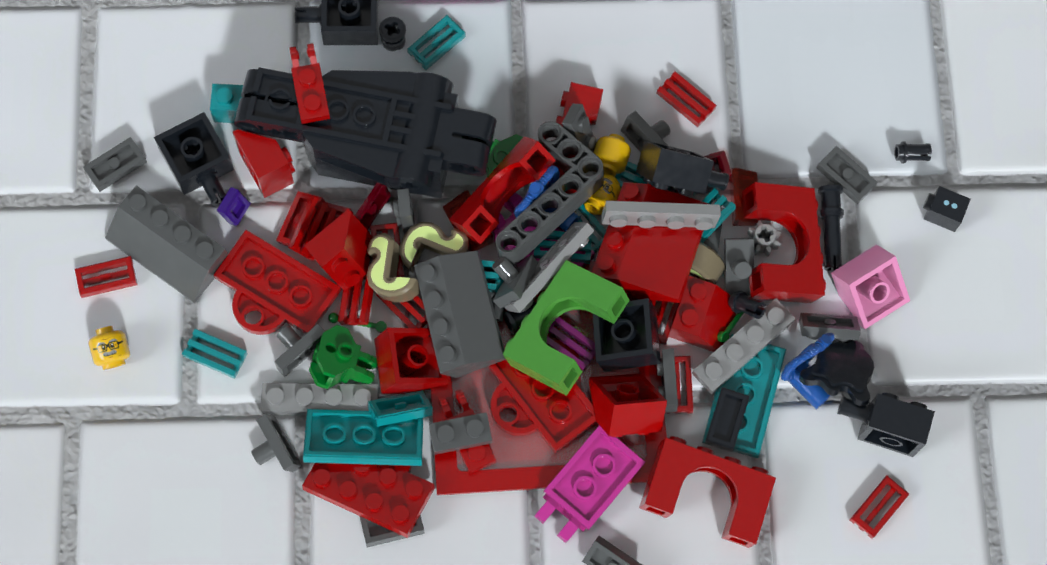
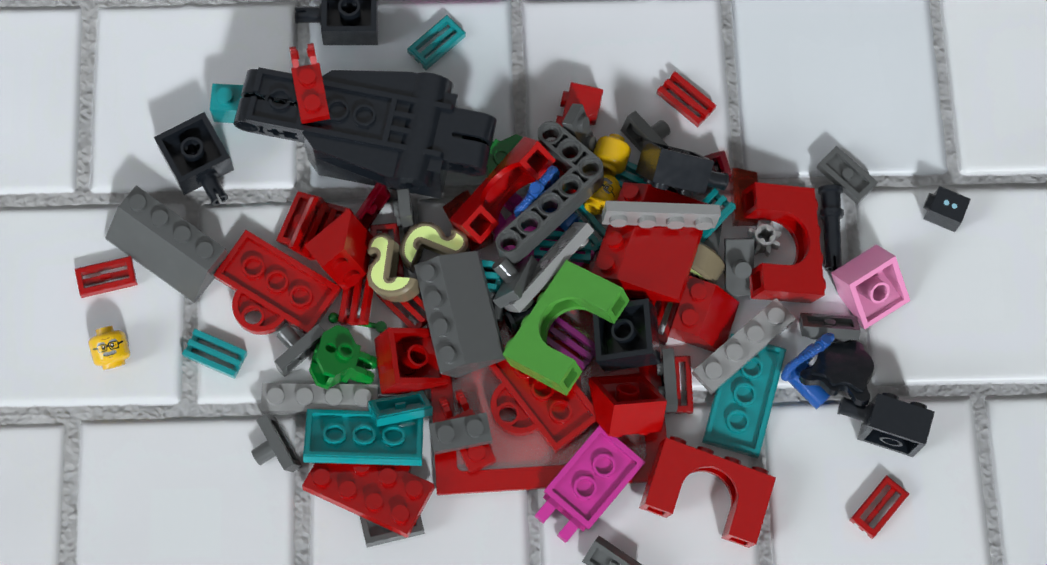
(115, 164): dark grey plate -> none
(233, 206): dark purple tile -> none
(265, 161): red slope -> none
(392, 37): black bush -> none
(723, 336): green hinge -> none
(727, 419): black tile -> none
(740, 302): black pin -> none
(912, 152): black pin -> none

